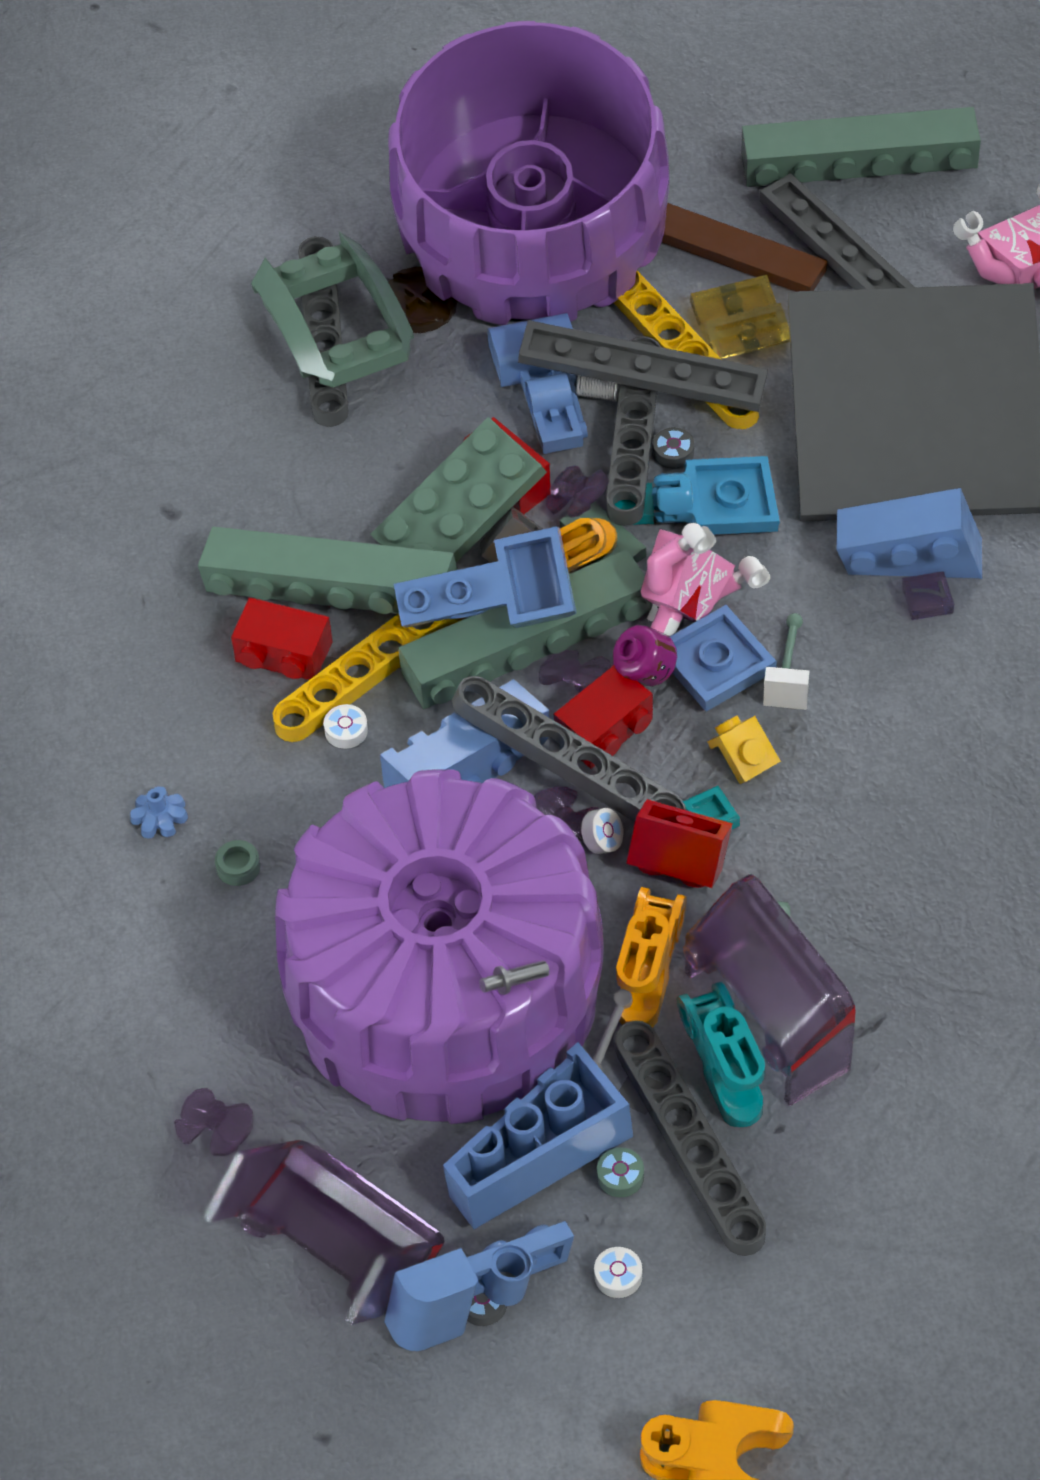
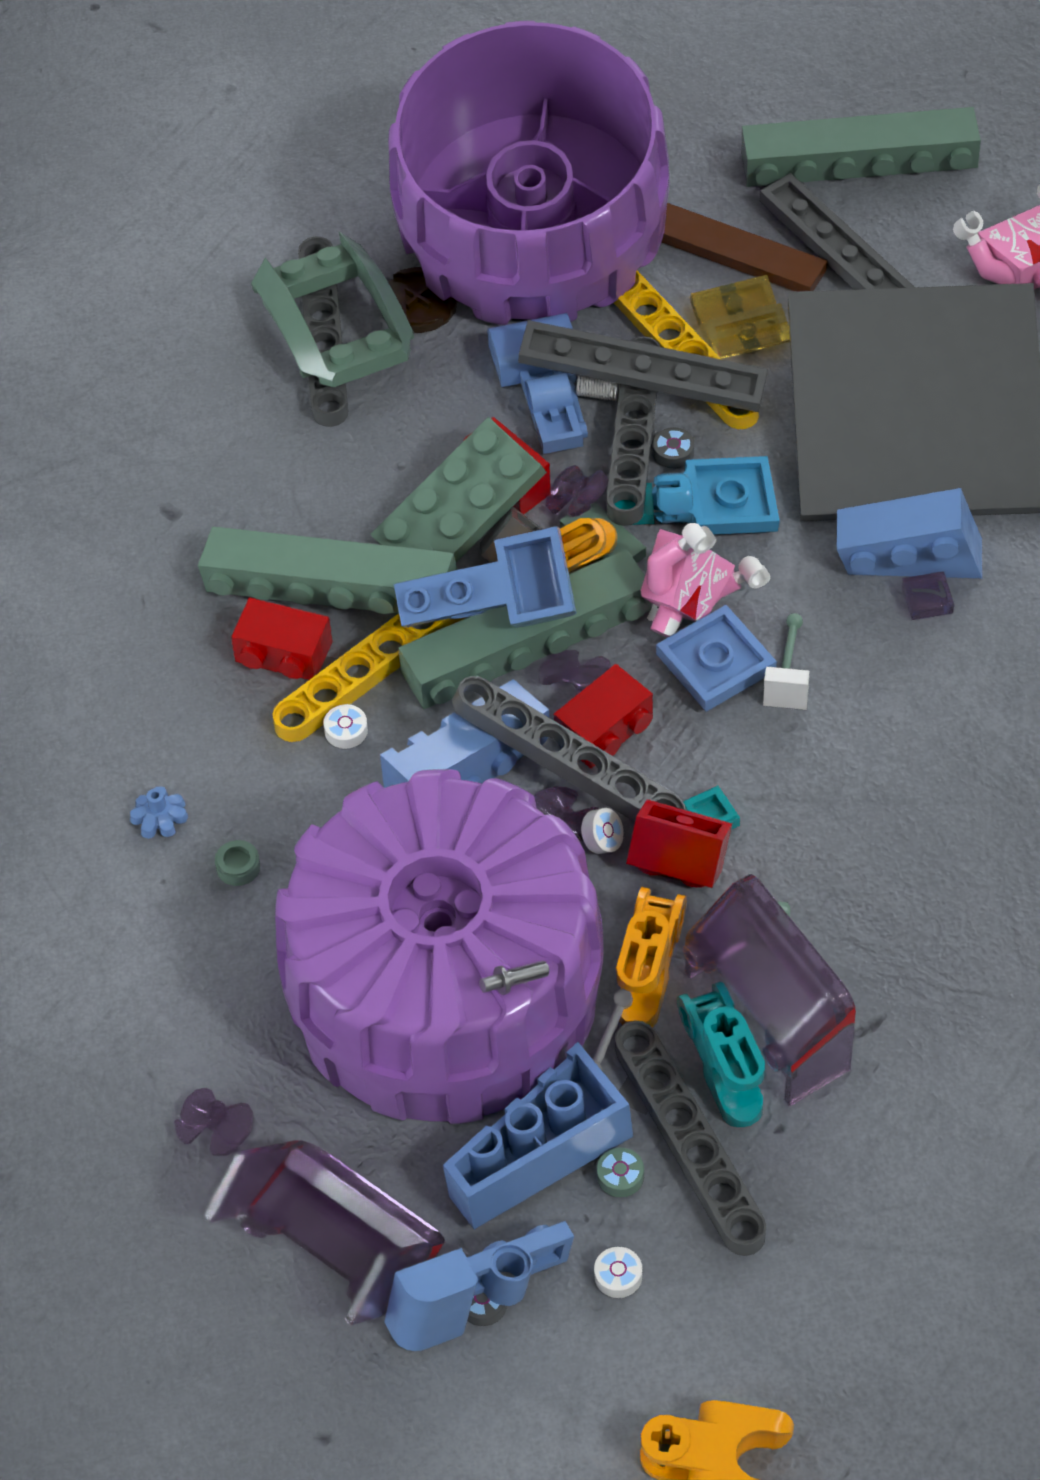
(645, 655): magenta head -> none
(744, 747): yellow bracket -> none

